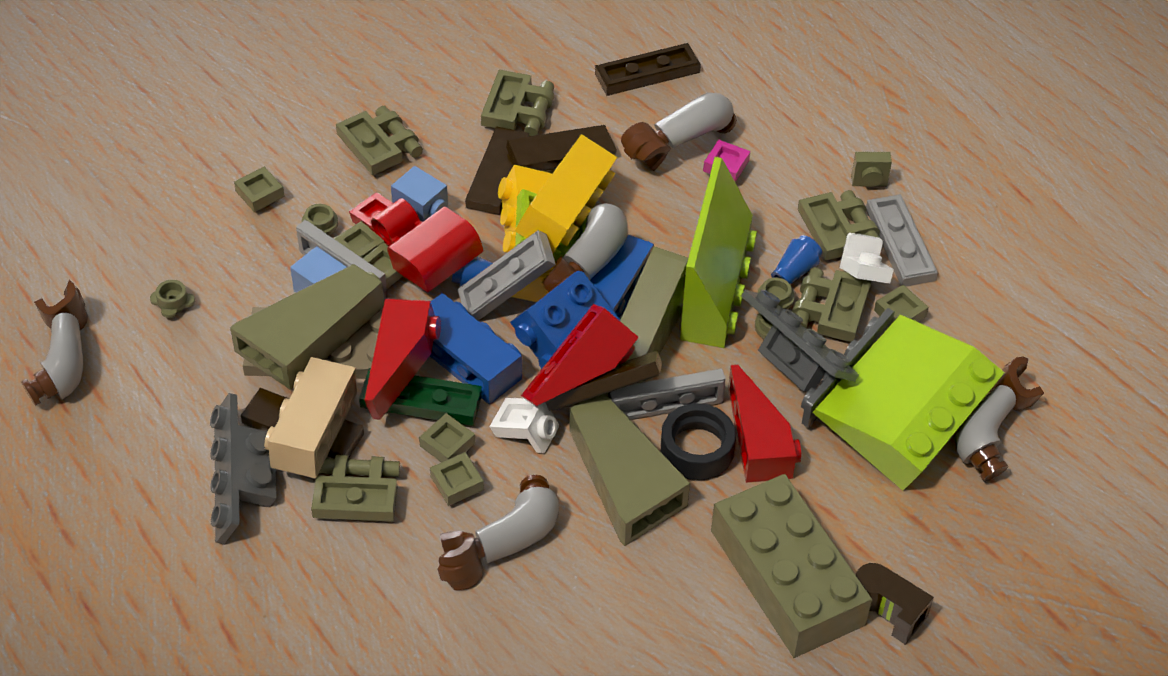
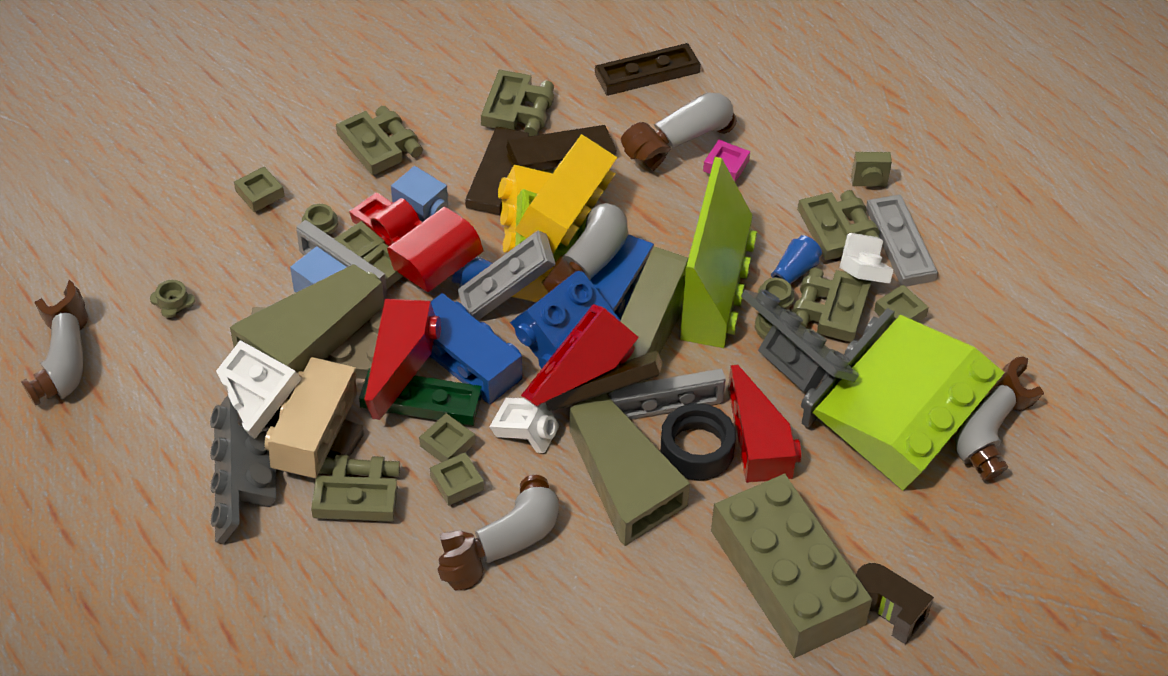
(256, 385): none -> white wing

